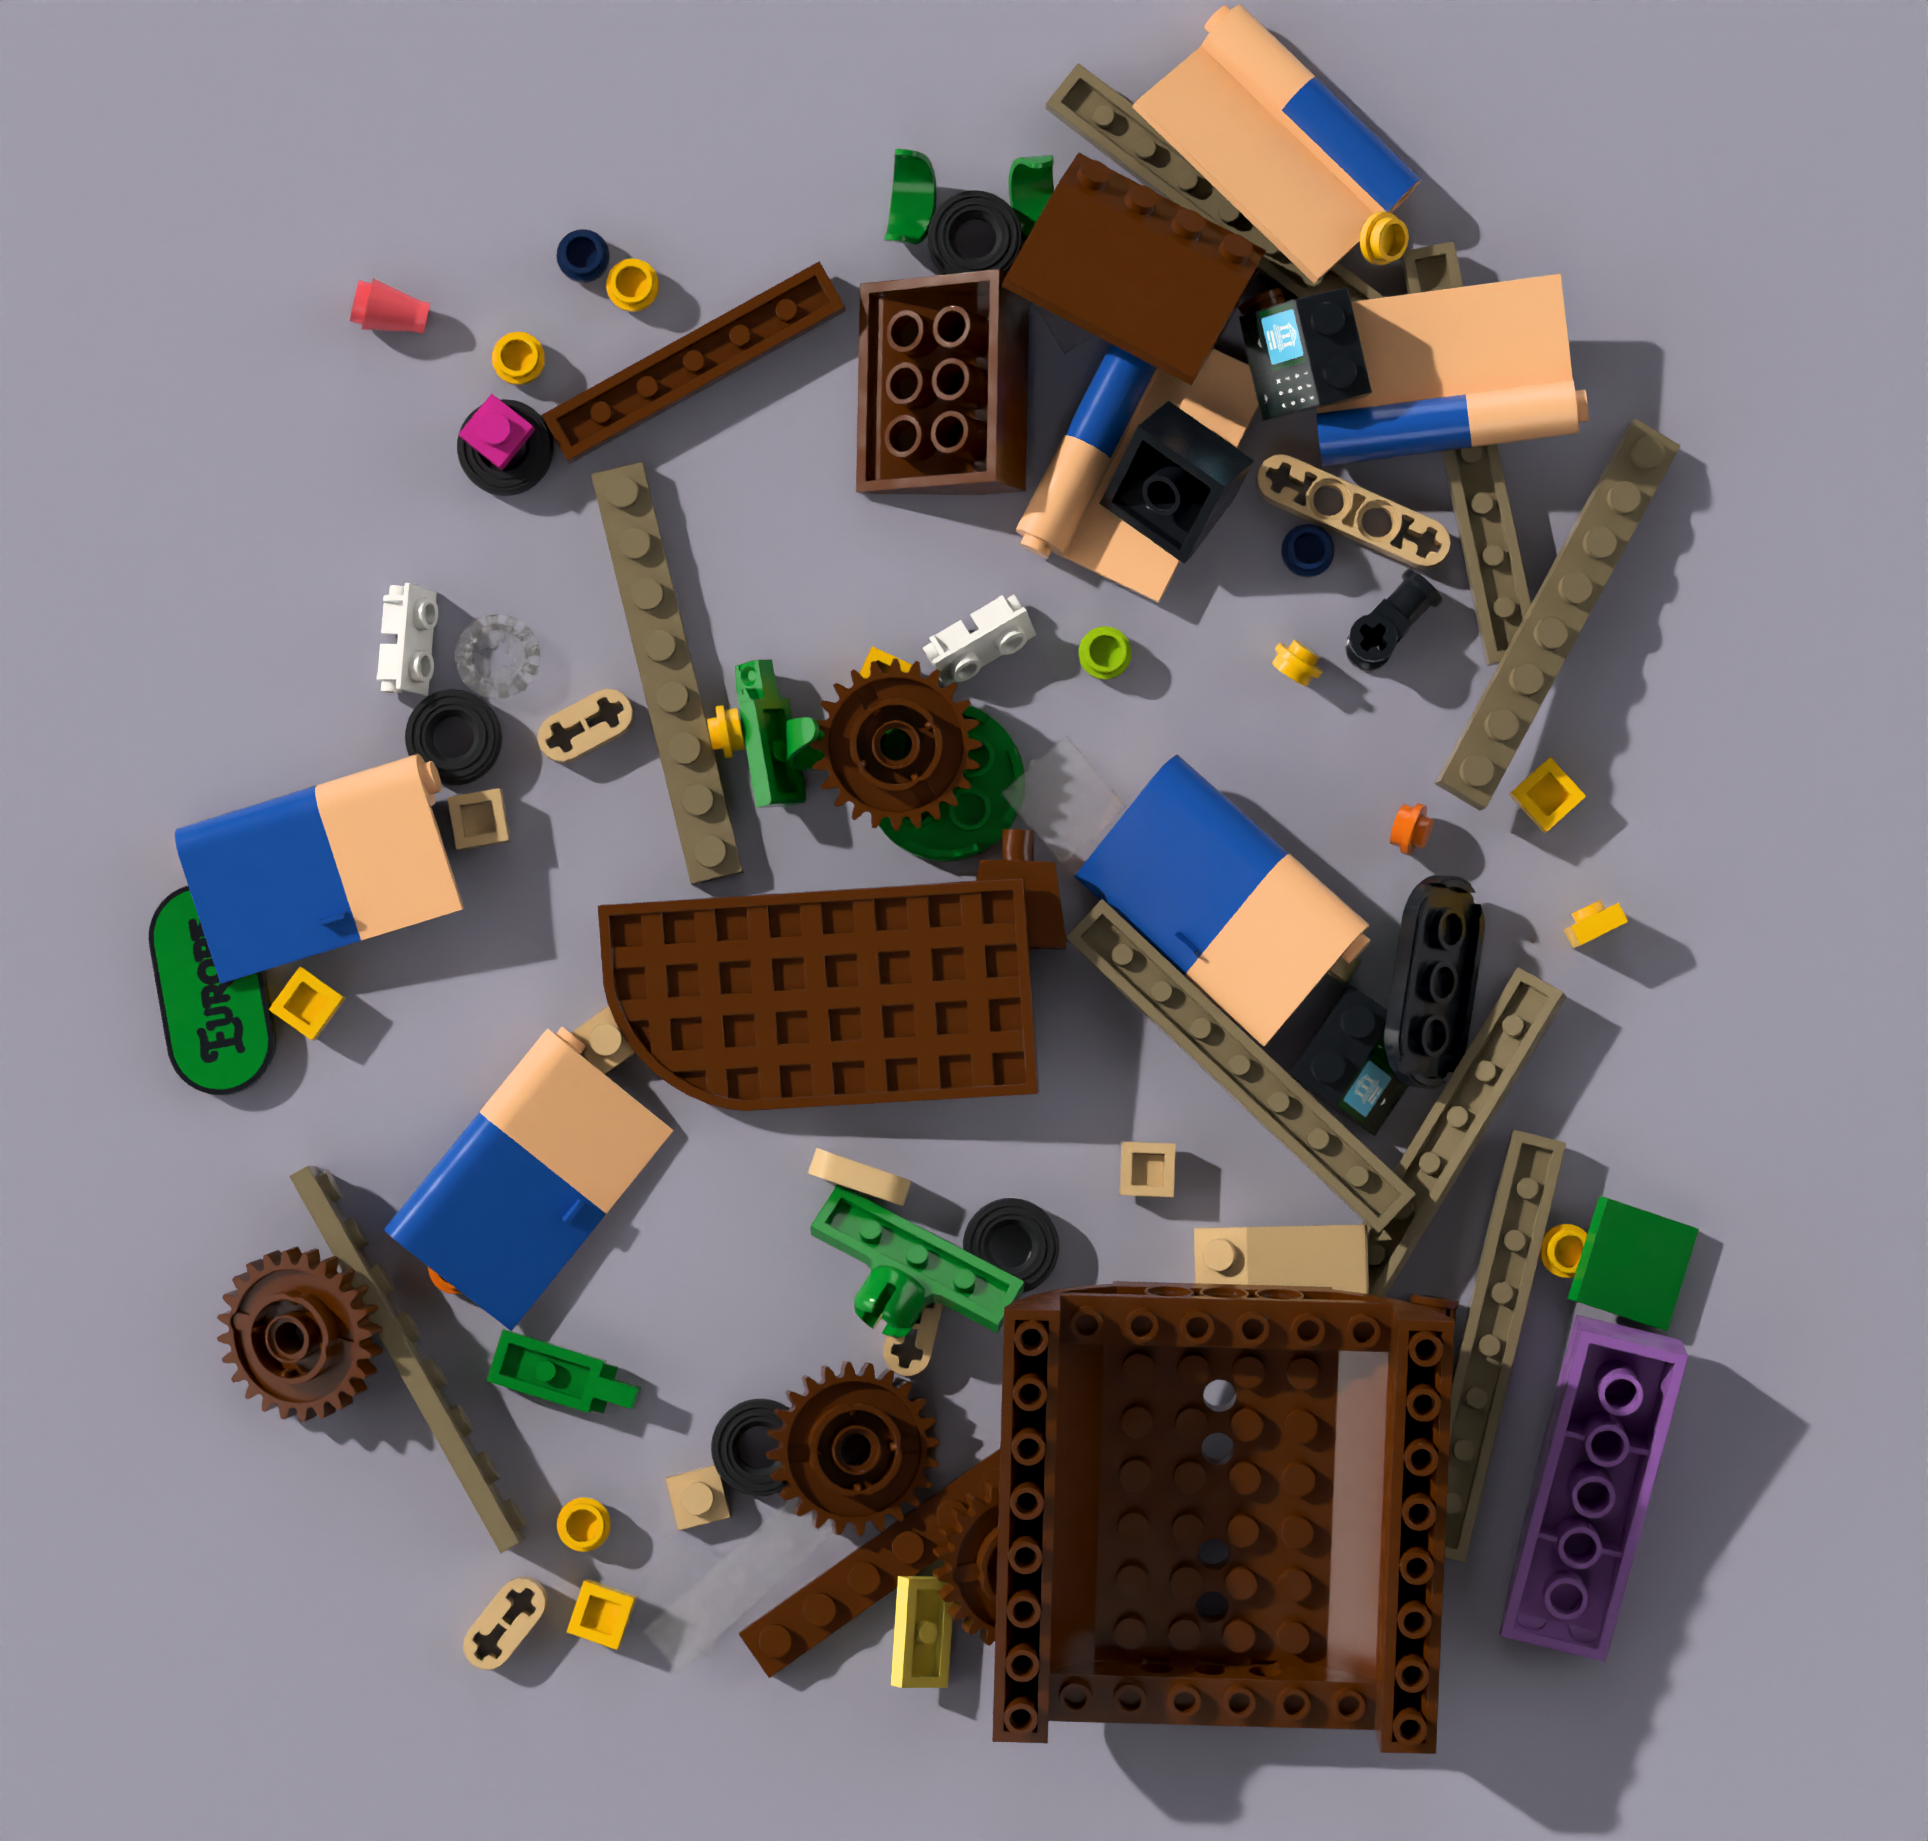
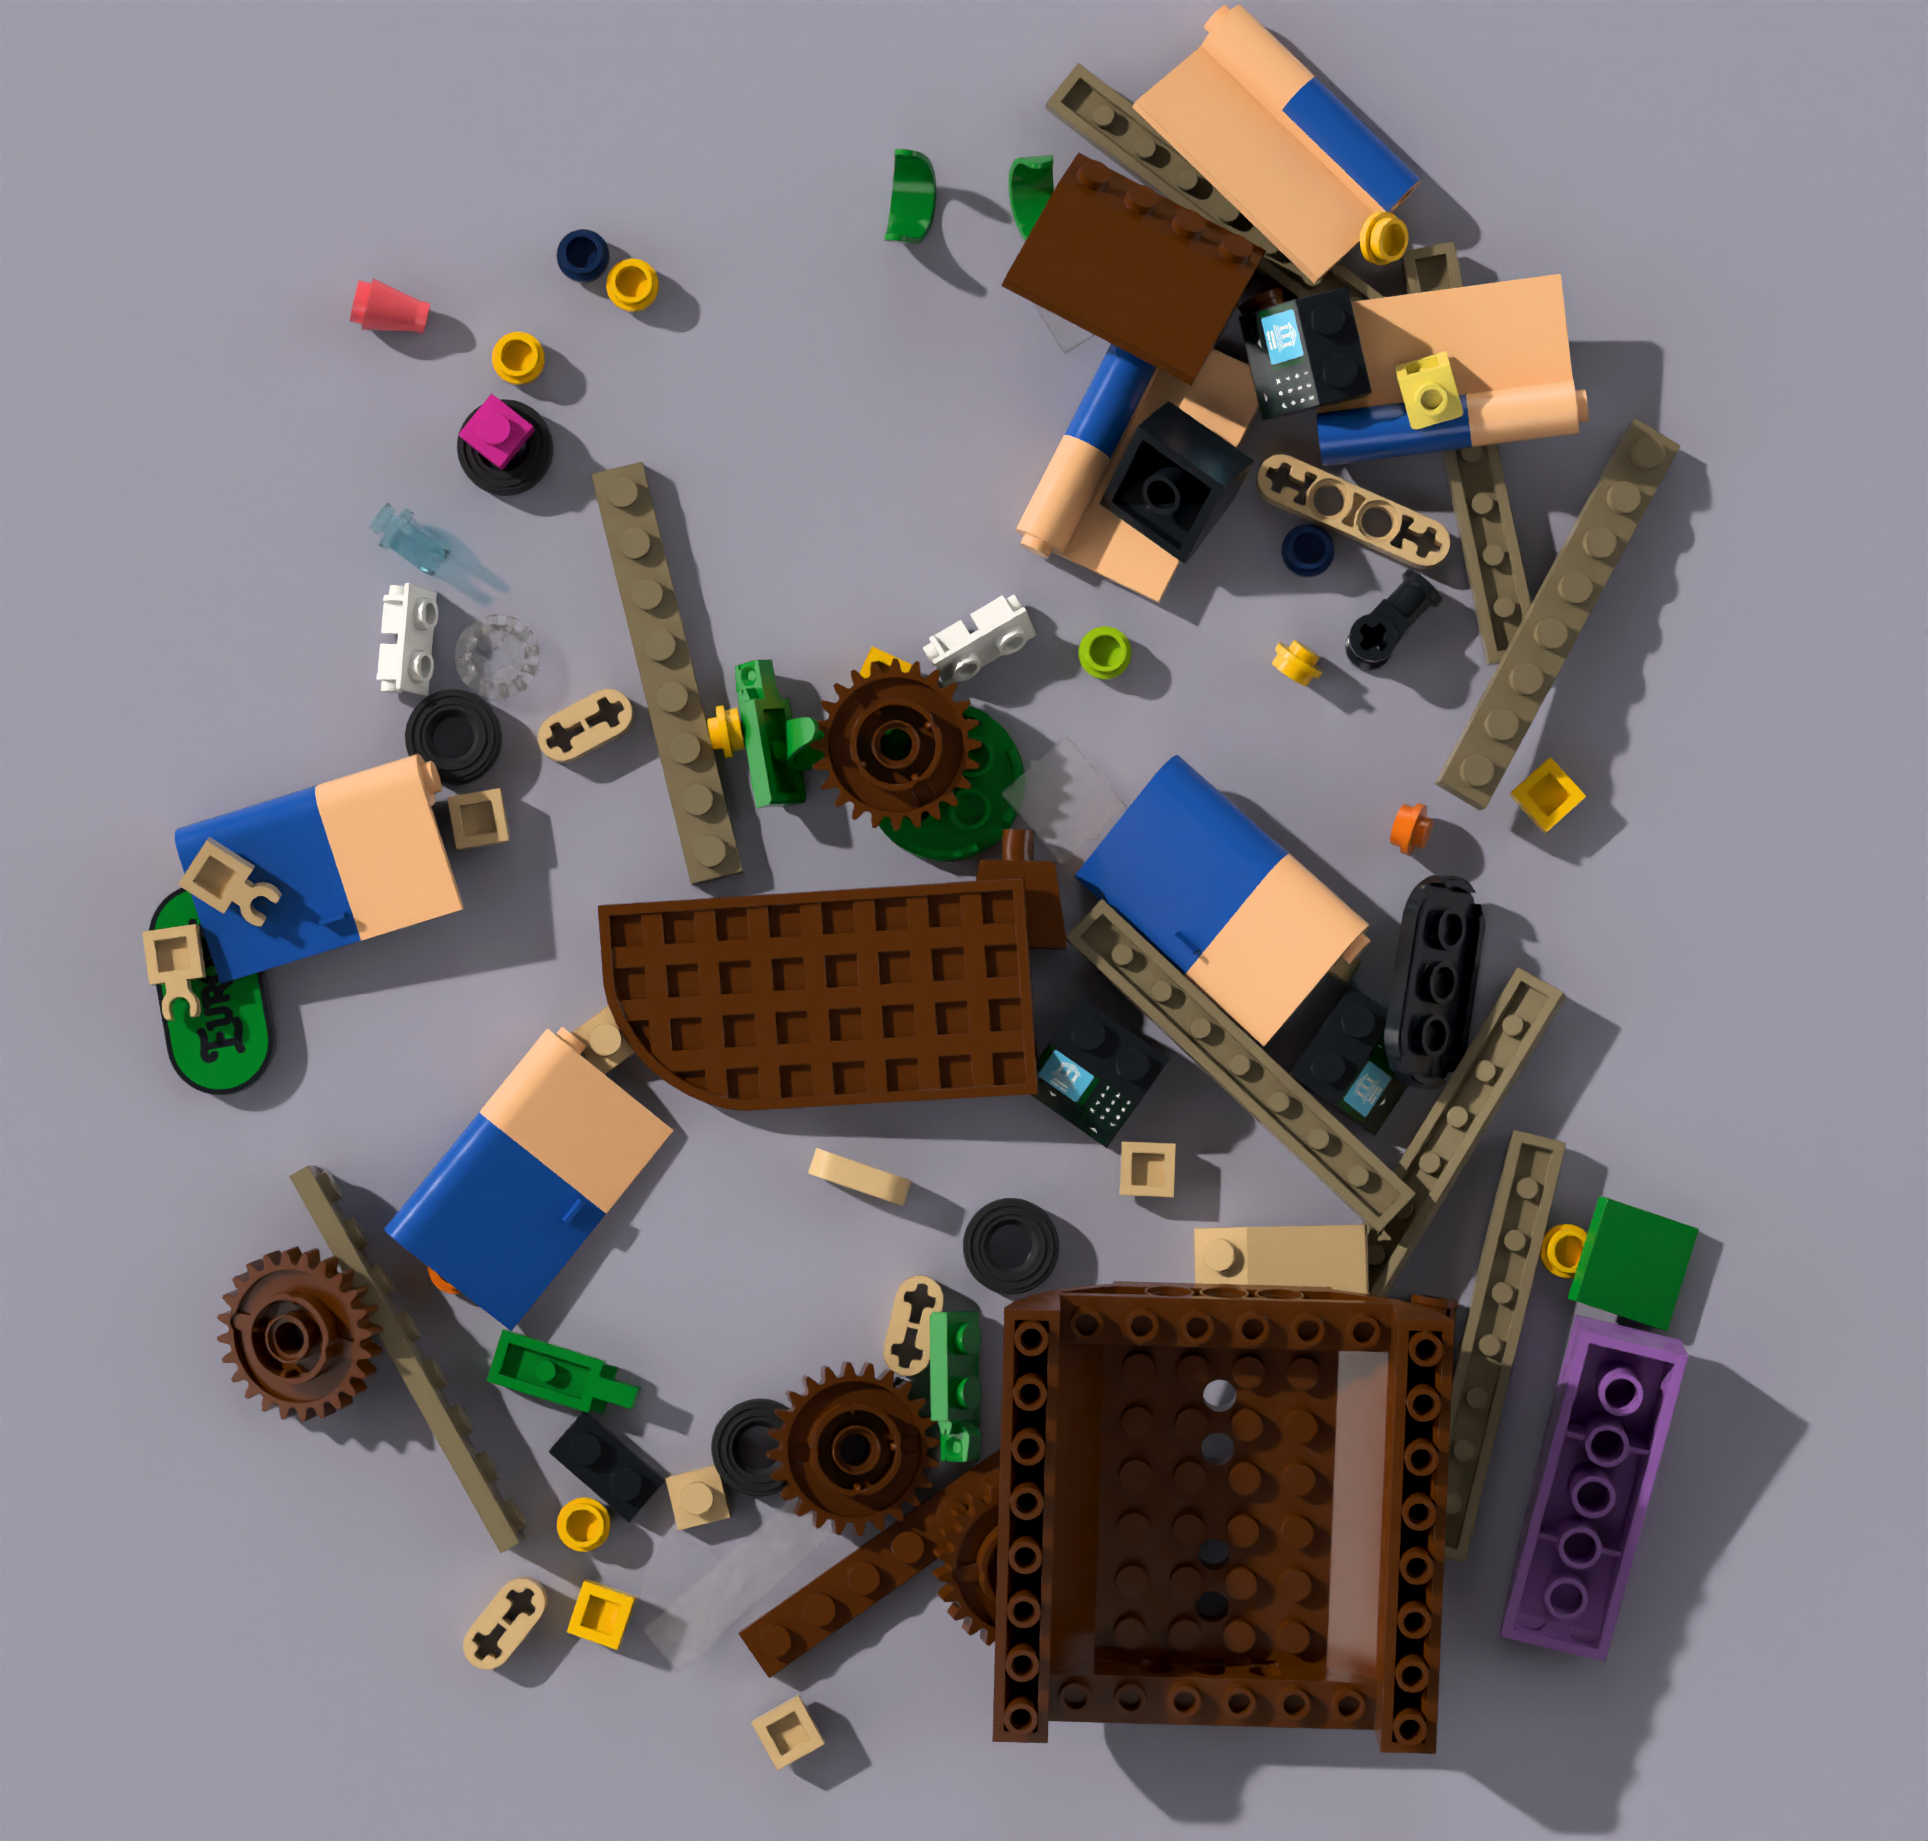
(175, 959): none -> tan plate
(221, 878): none -> tan plate
(307, 1003): yellow plate -> none
(394, 526): none -> clear light blue arm
(606, 1465): none -> black plate
(694, 362): reddish brown plate -> none
(788, 1732): none -> tan plate
(911, 1267): green plate -> none
(921, 1634): light yellow plate -> none
(942, 386): reddish brown slope -> none
(956, 1383): none -> green hinge
(971, 206): black tyre -> none
(1096, 1072): none -> black slope
(1429, 390): none -> light yellow bracket
(1593, 922): yellow plate -> none

